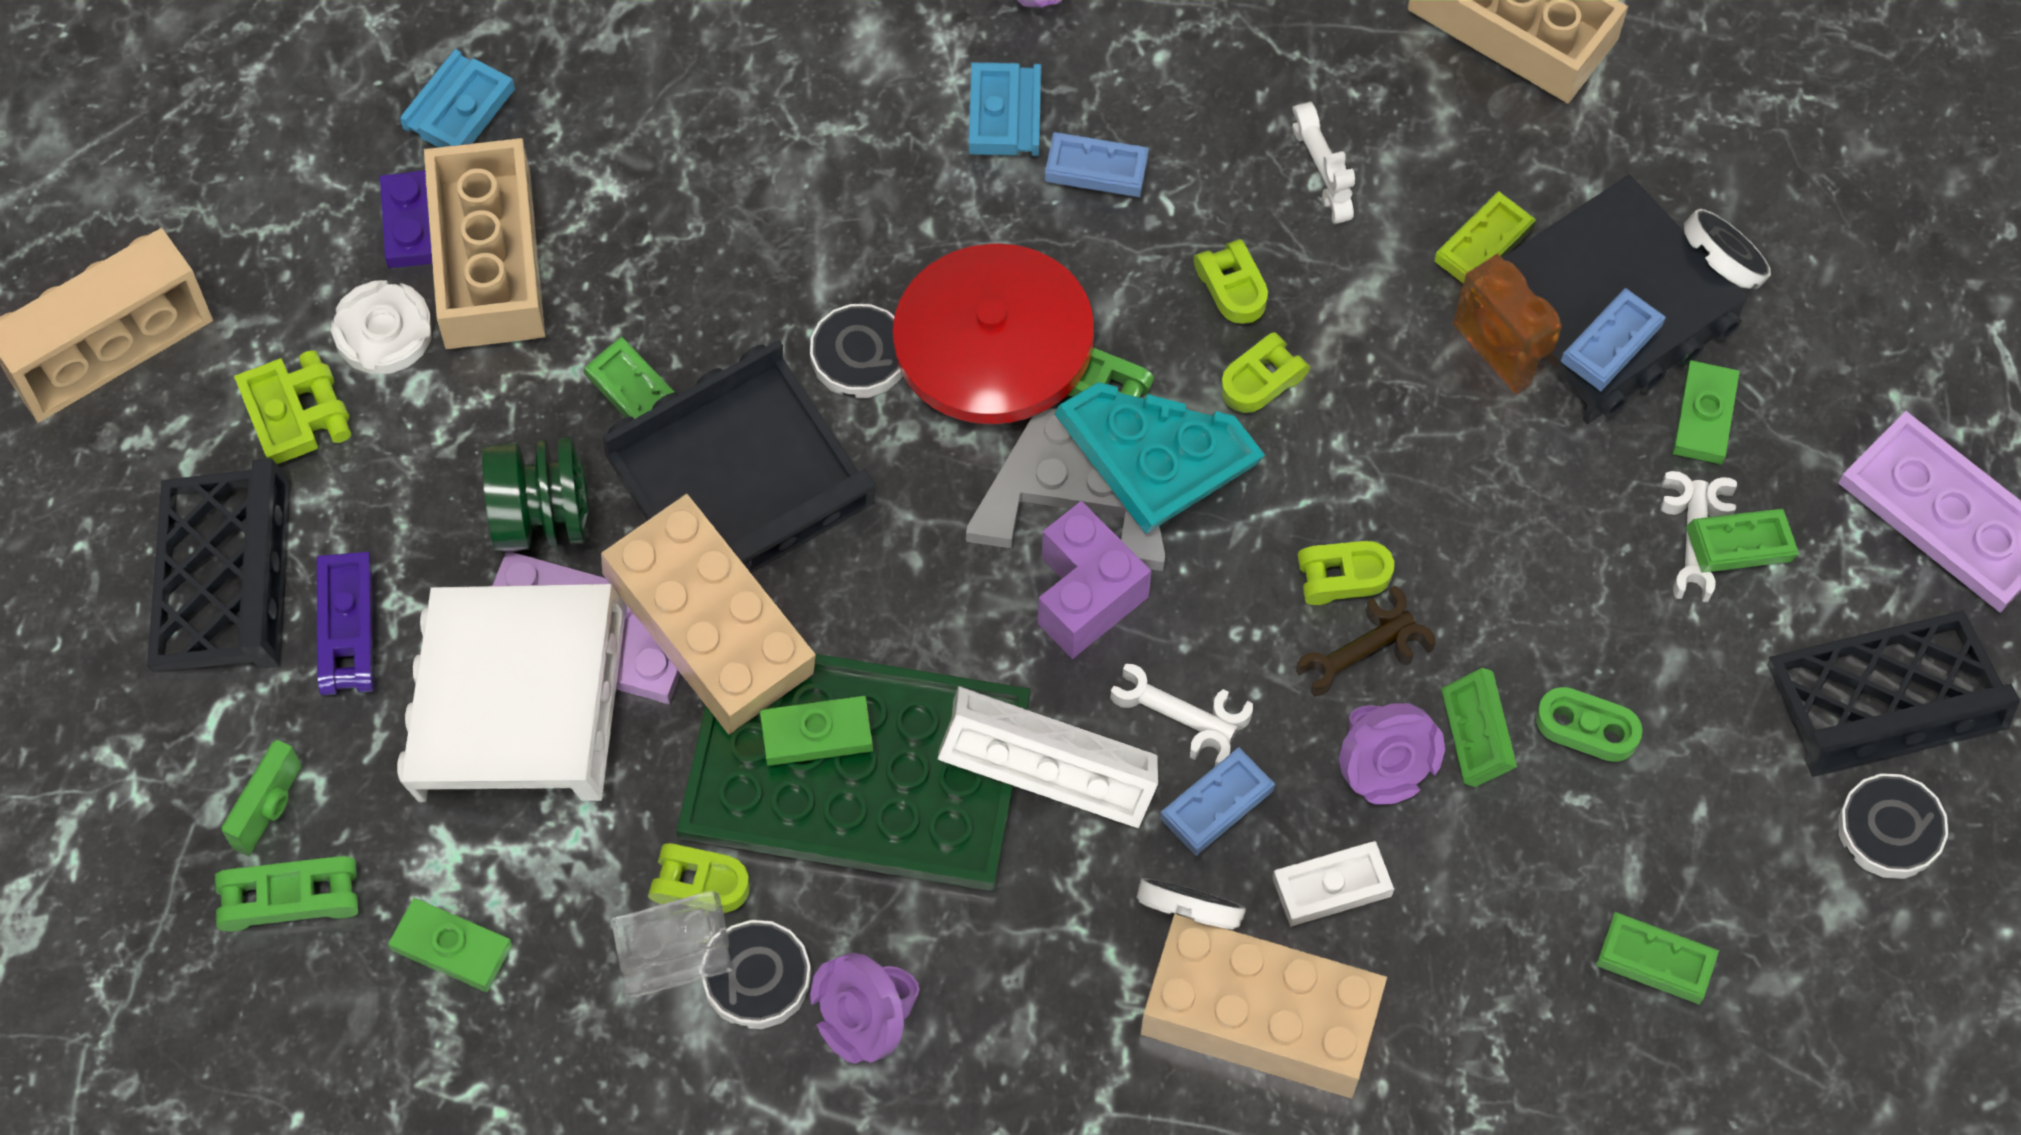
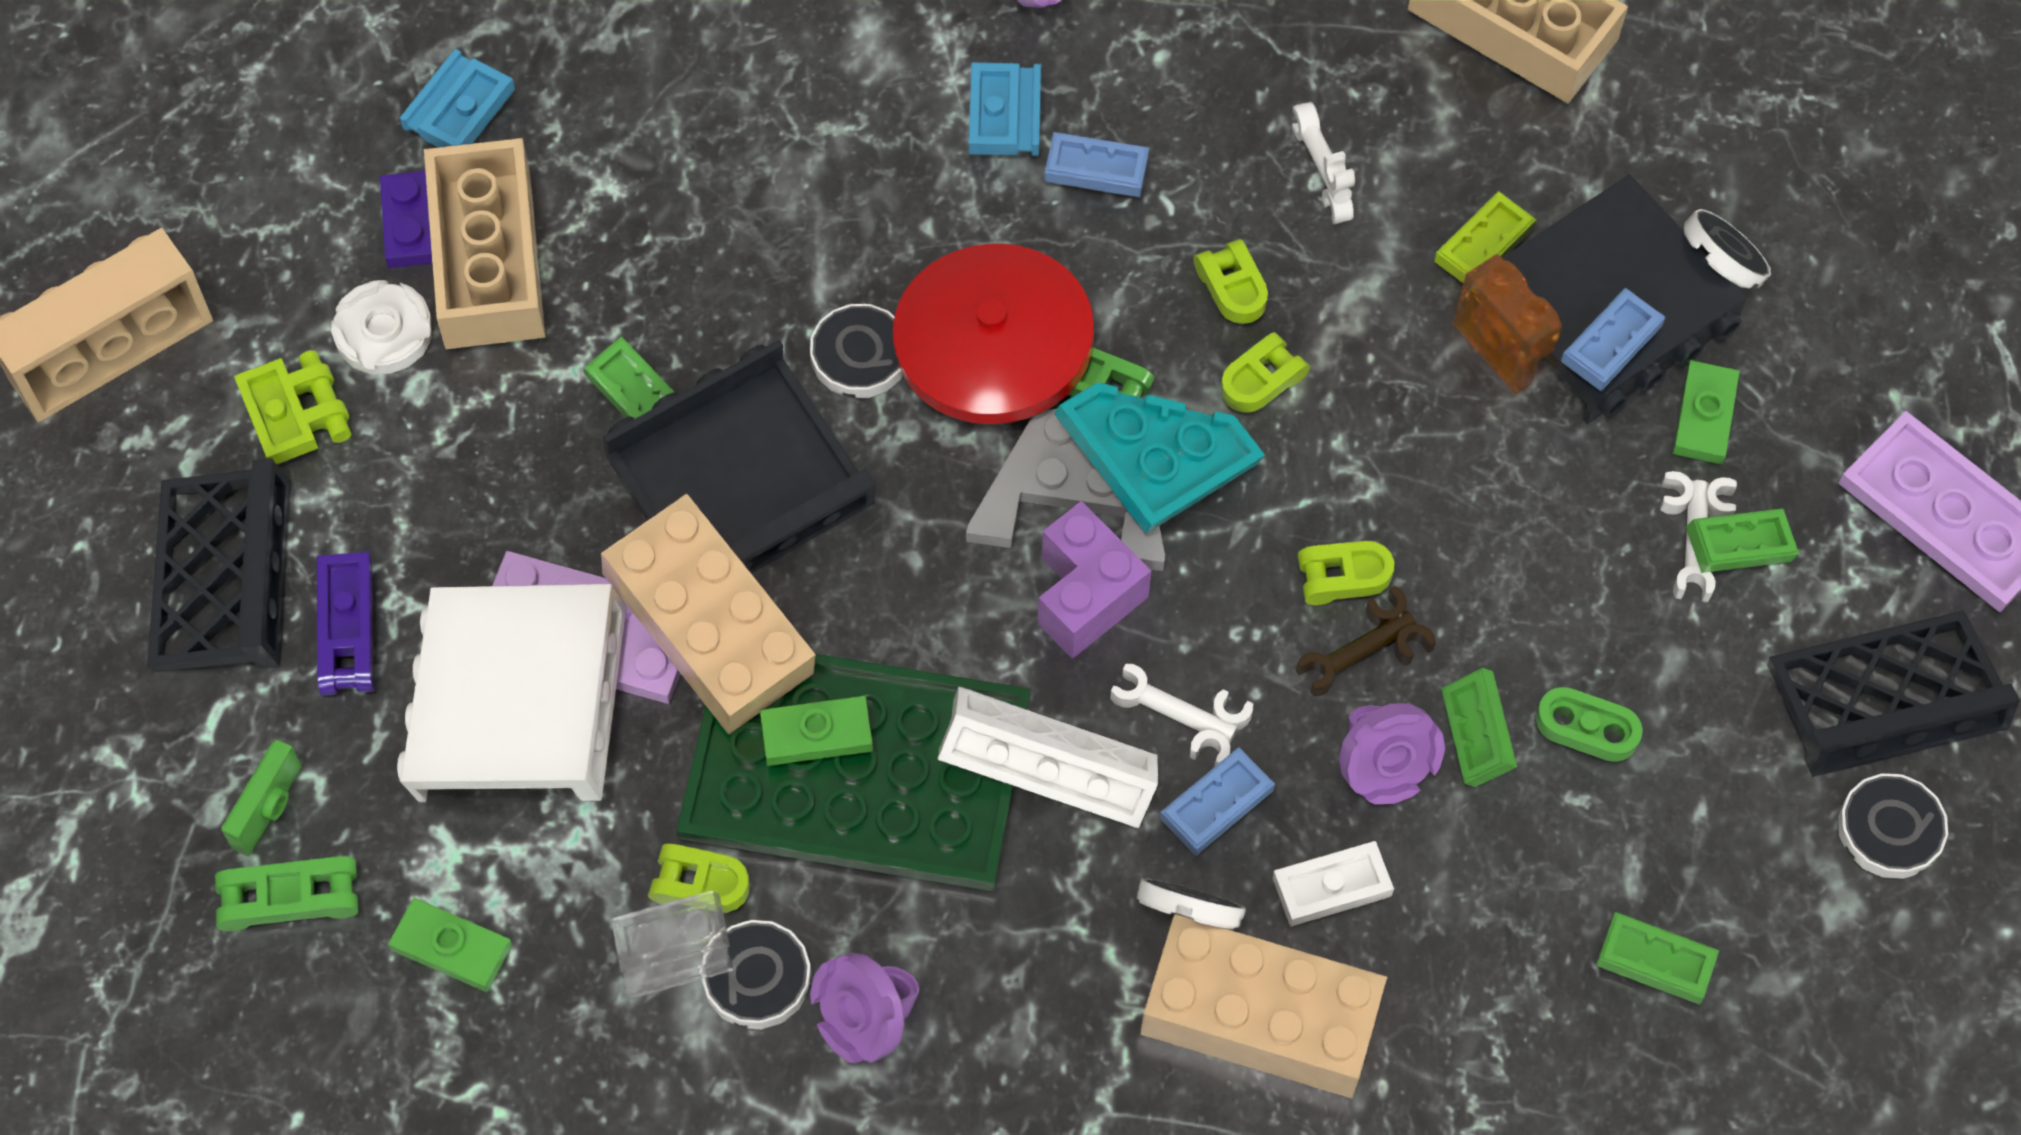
(534, 494): dark green wheel -> none

